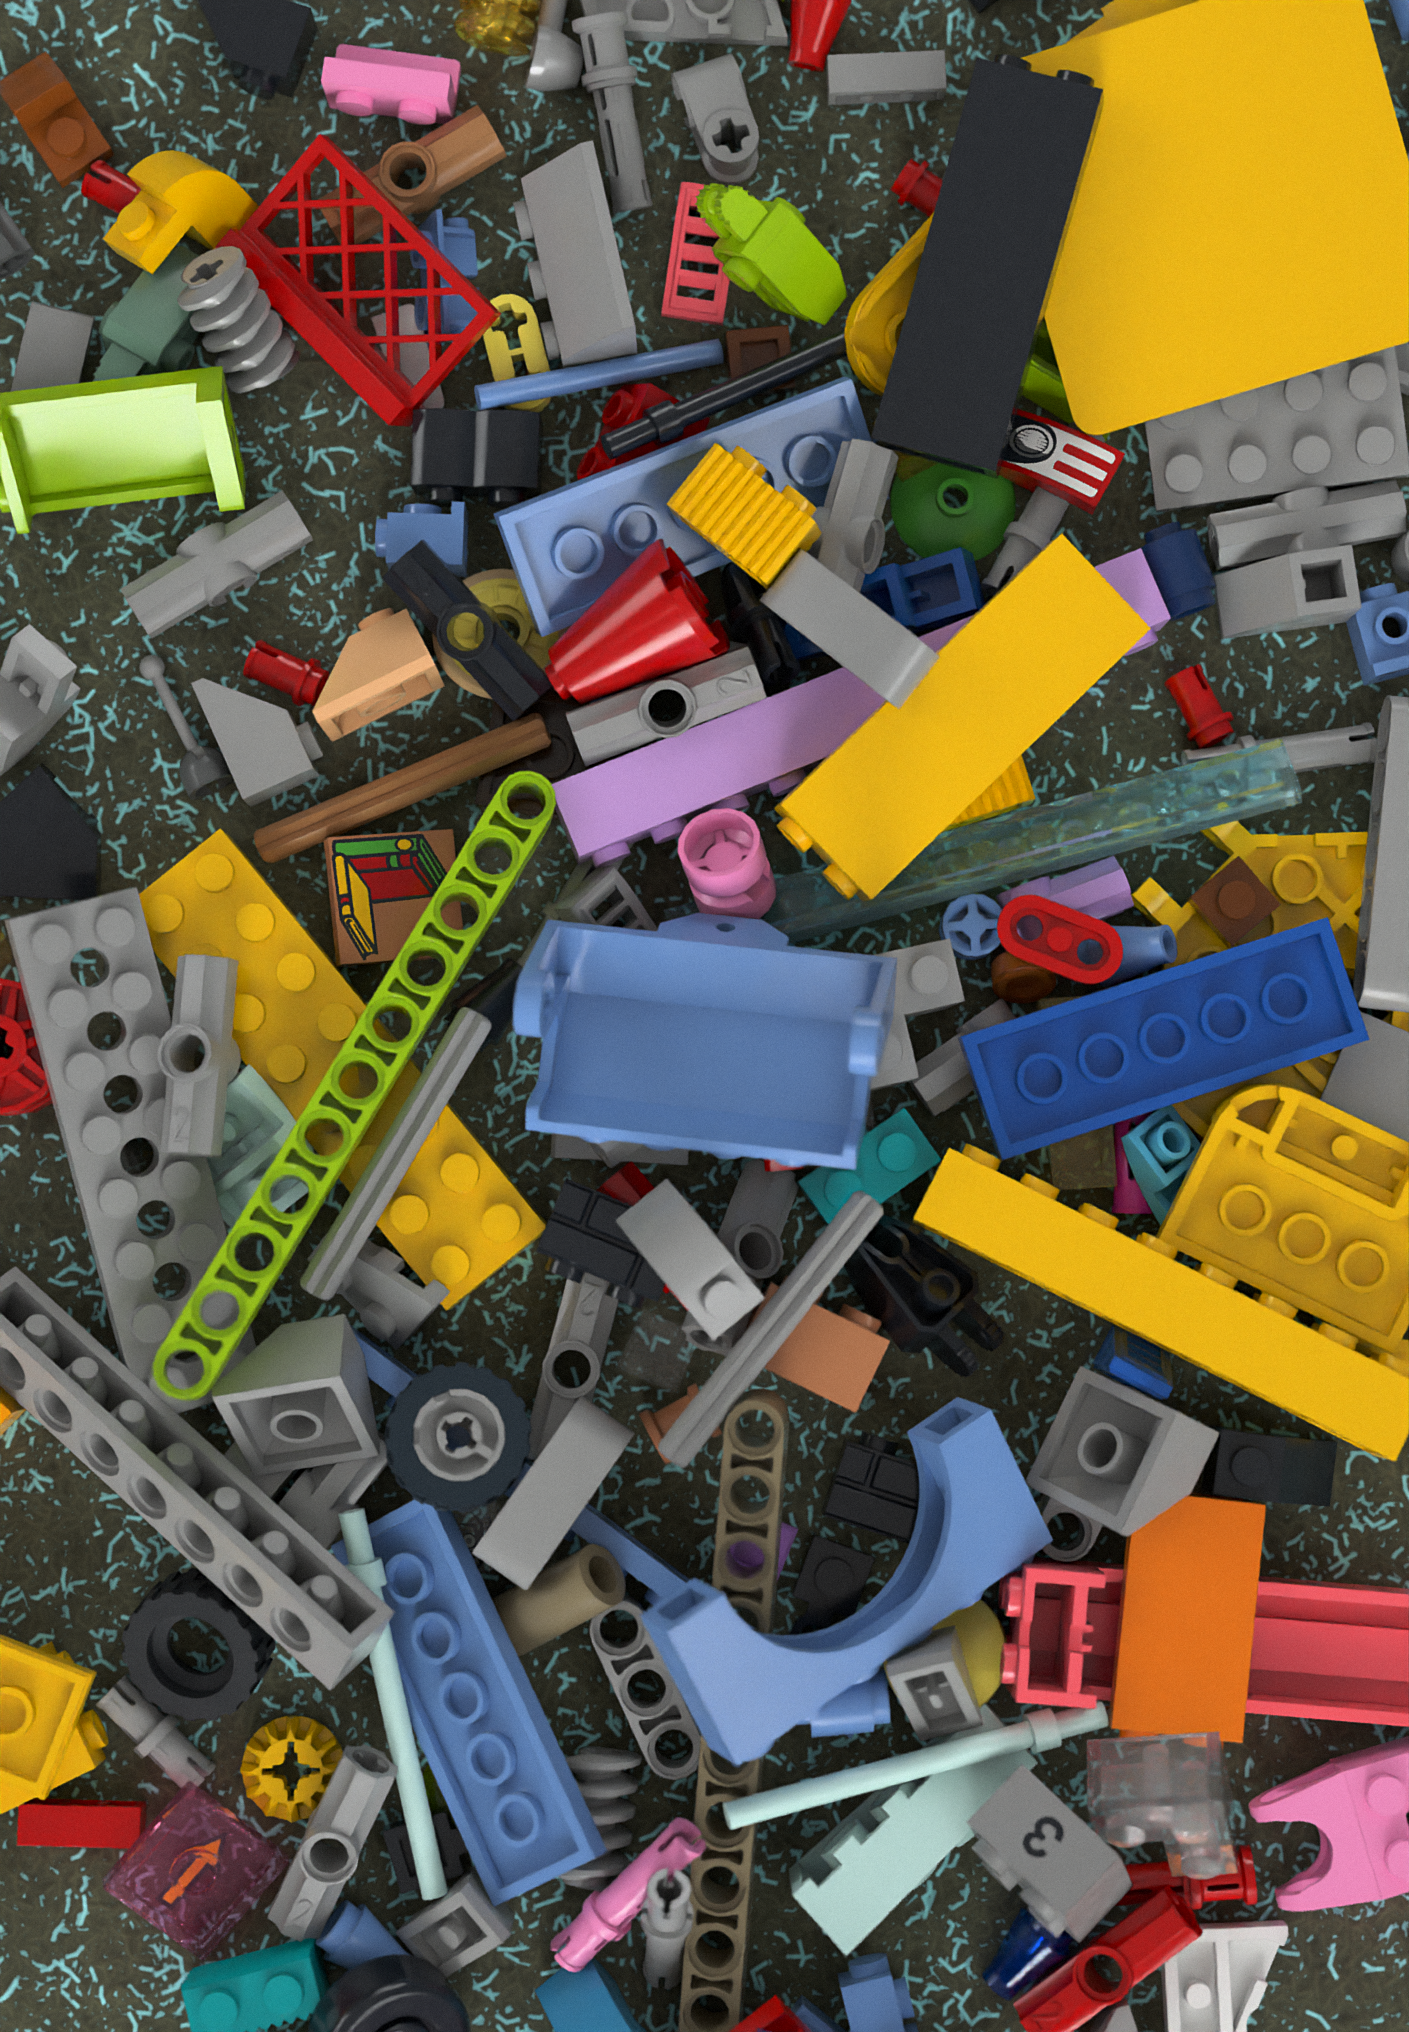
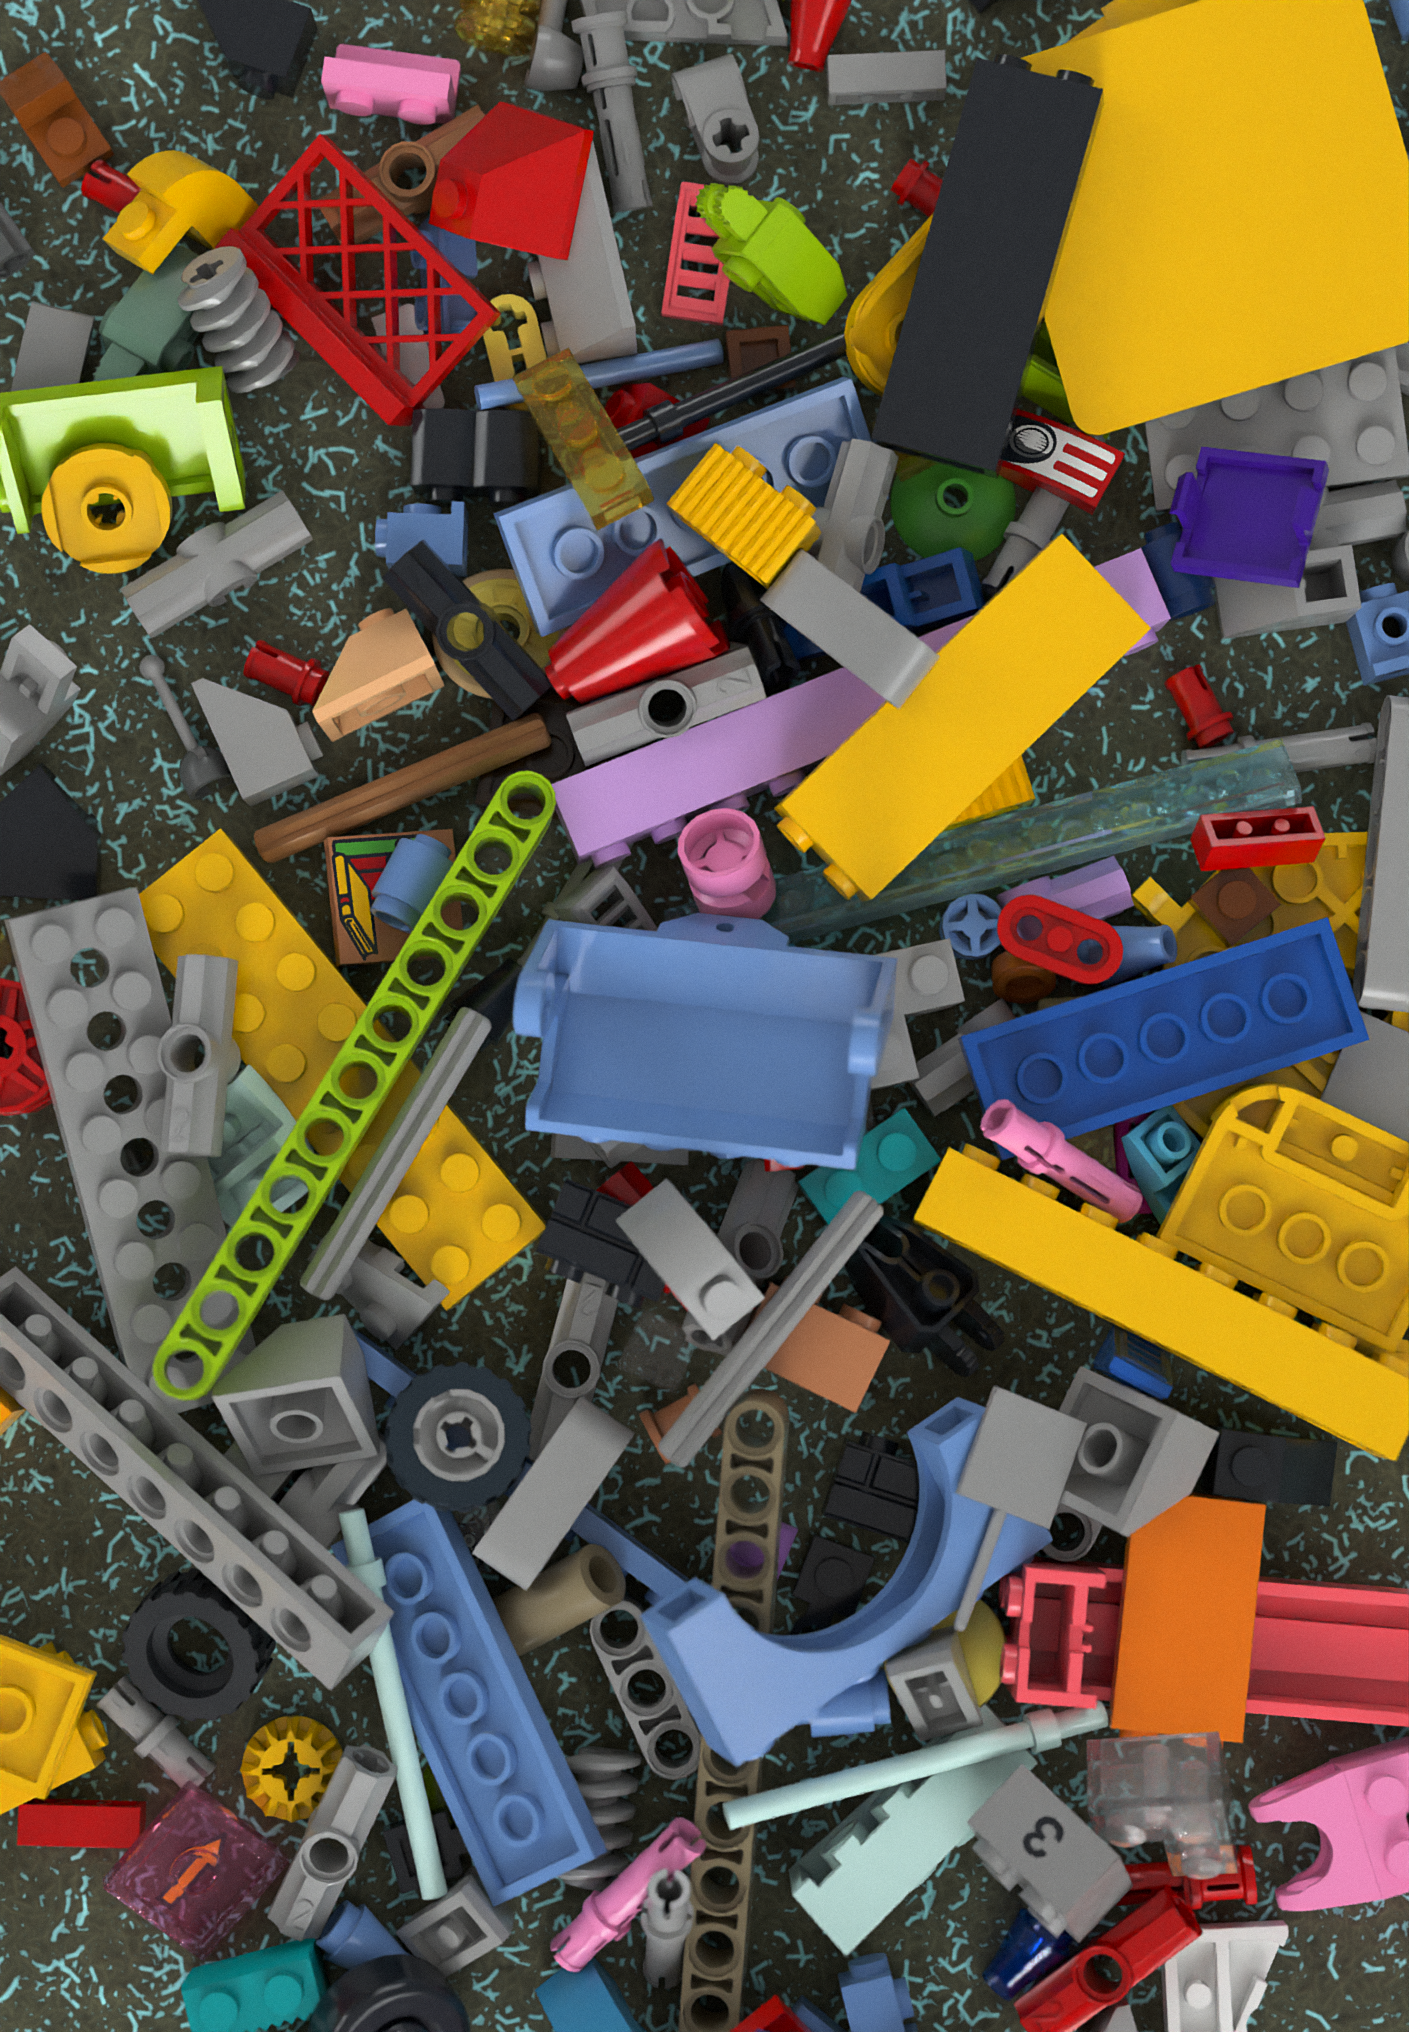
(127, 476): none -> yellow plate
(410, 881): none -> medium blue brick
(514, 181): none -> red slope
(583, 439): none -> clear yellow plate
(1016, 1468): none -> light grey piece
(1044, 1150): none -> bright pink pin
(1248, 516): none -> dark purple piece
(1257, 838): none -> red piece

